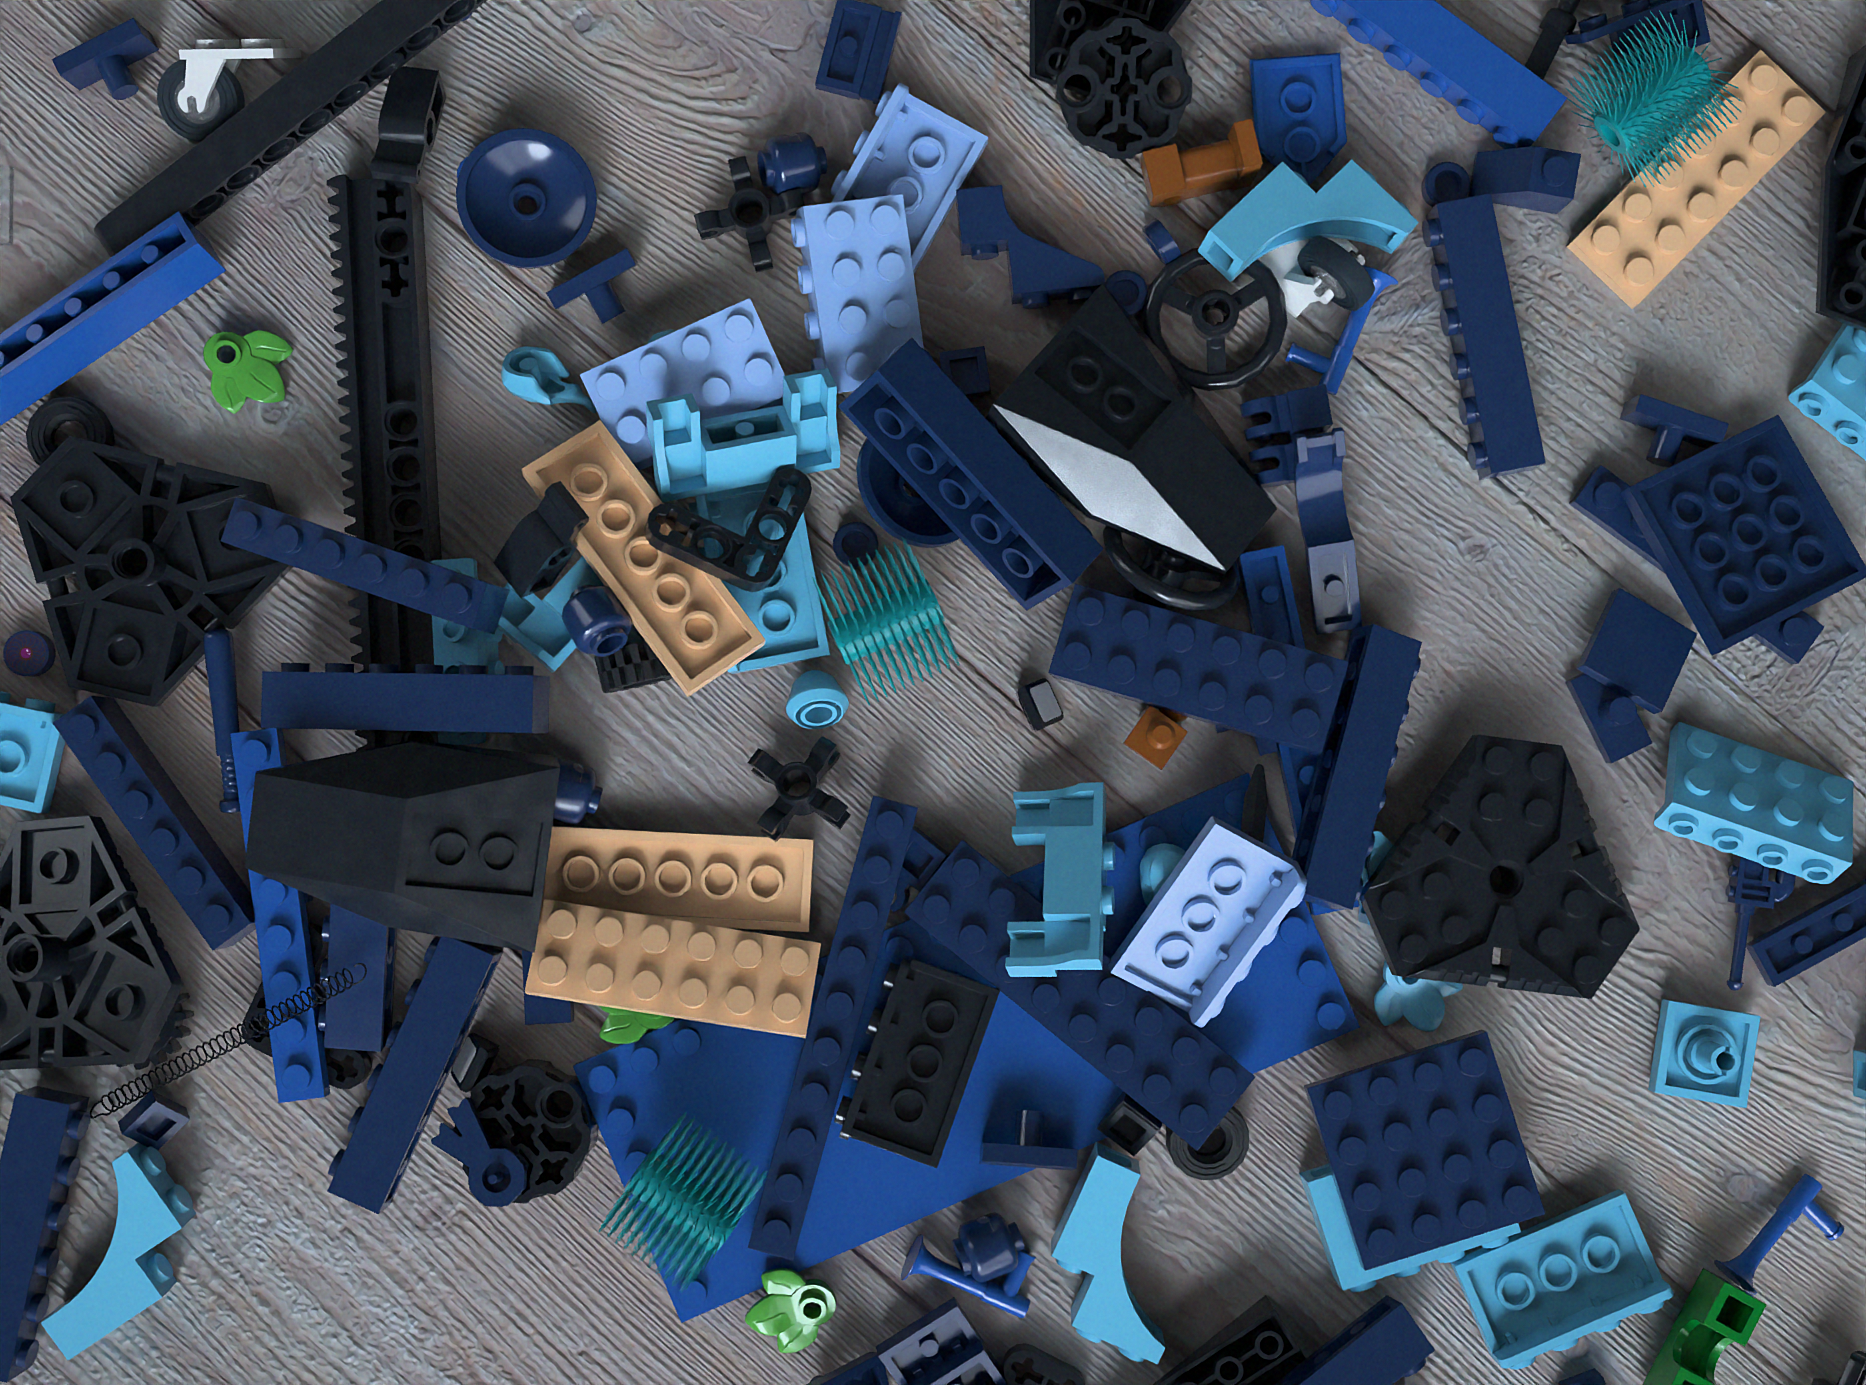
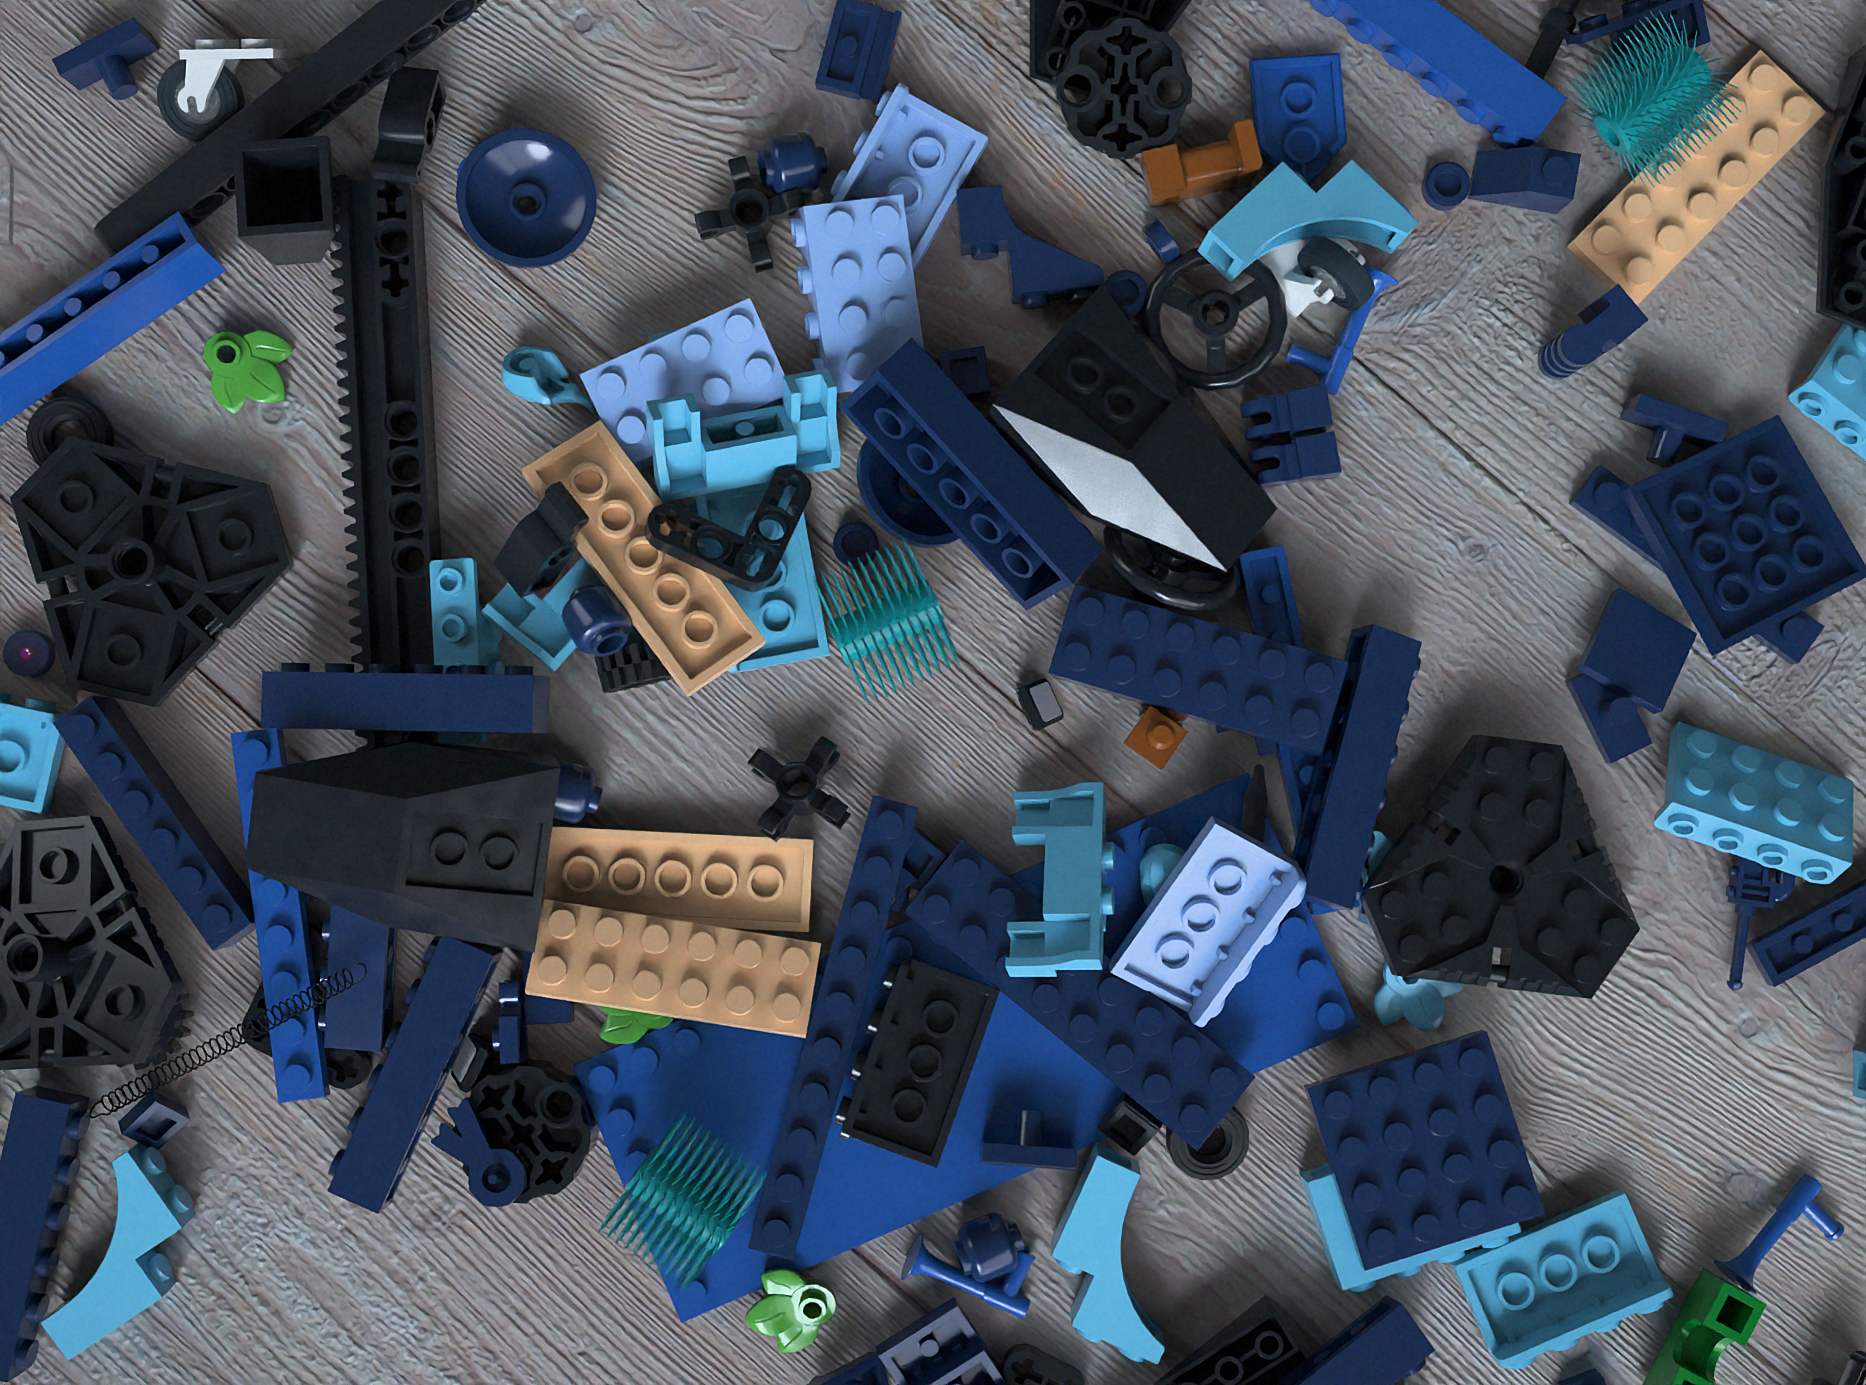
(224, 707): dark blue piece -> none
(285, 198): none -> black slope
(365, 566): dark blue brick -> none
(511, 1033): none -> dark blue plate
(596, 286): dark blue tile -> none
(816, 700): medium azure cone -> none
(1326, 532): dark blue piece -> none
(1483, 337): dark blue brick -> none
(1605, 326): none -> dark blue legs
(1704, 1053): medium azure plate -> none

